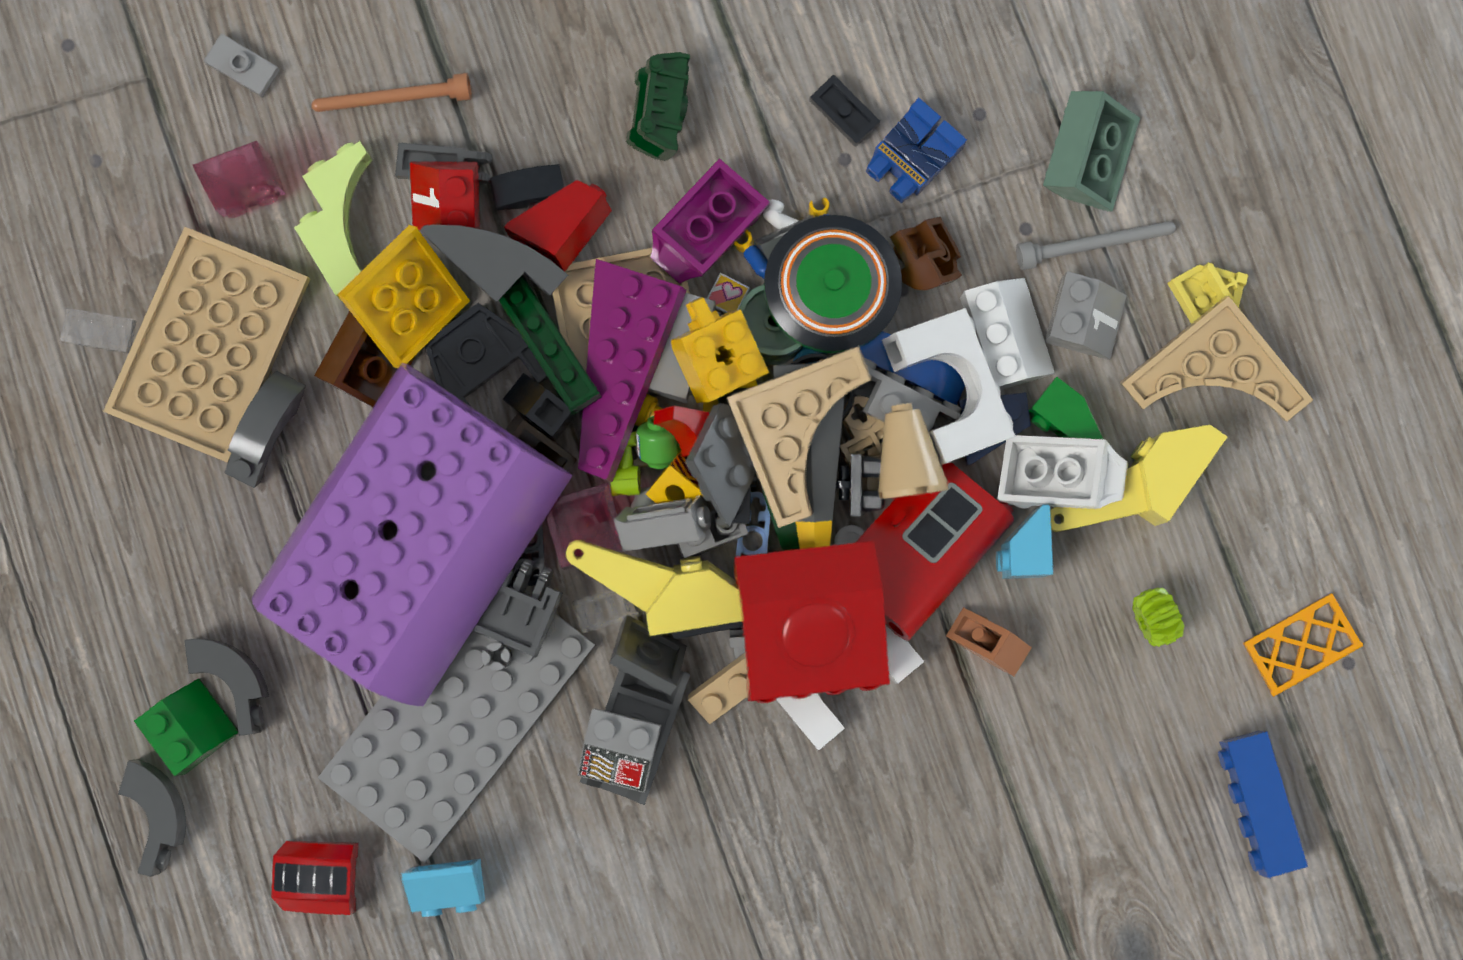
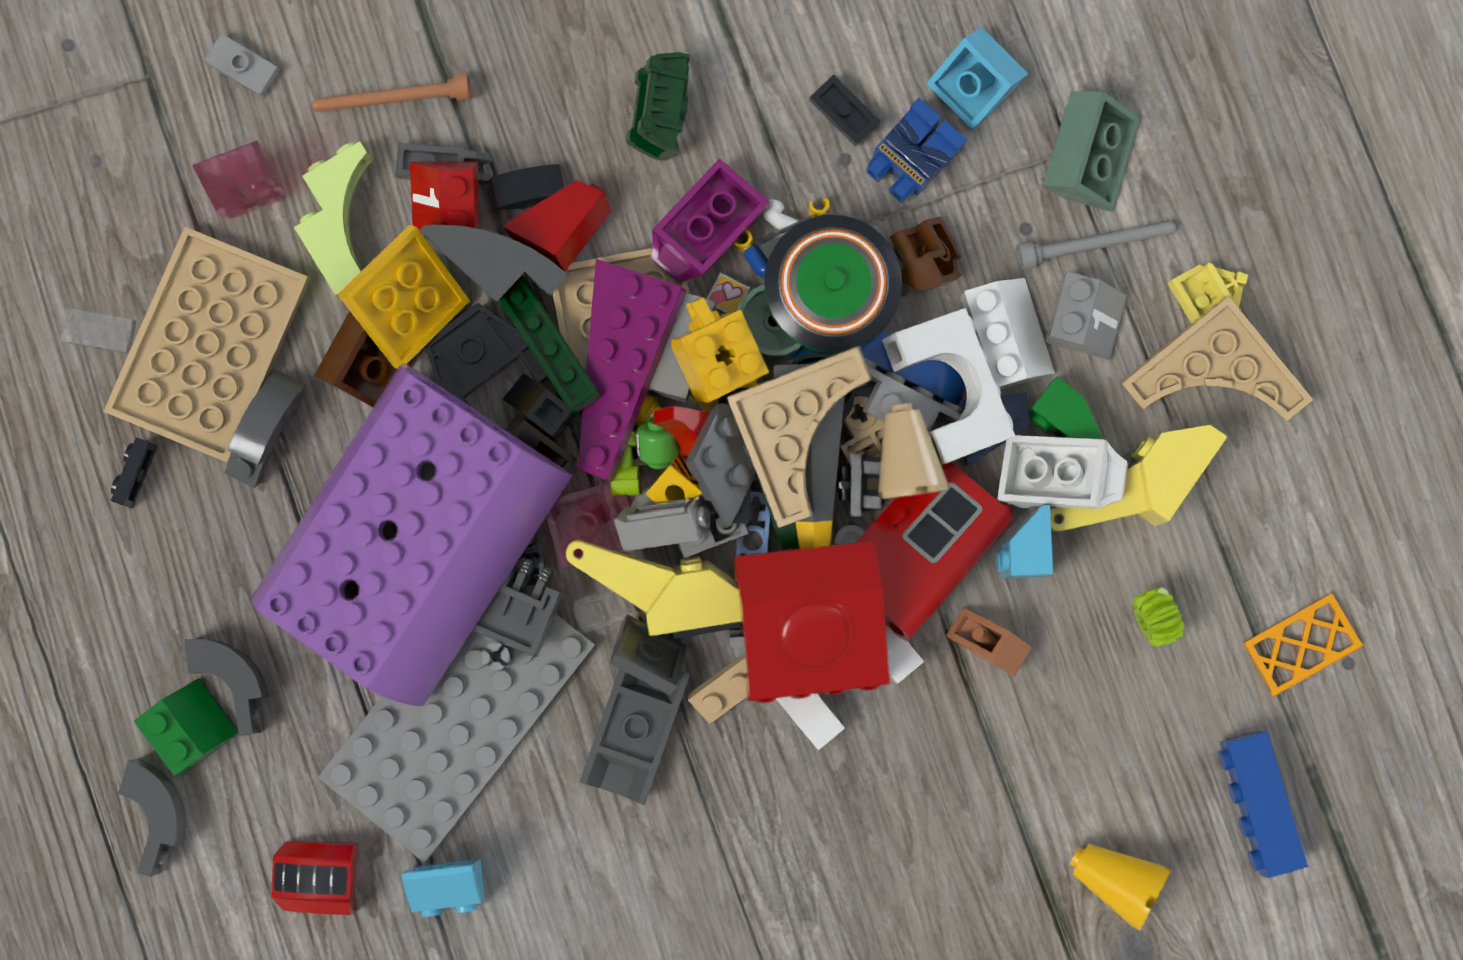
(128, 484): none -> black plate
(619, 749): slope -> none
(976, 78): none -> medium azure slope
(1120, 881): none -> yellow cone

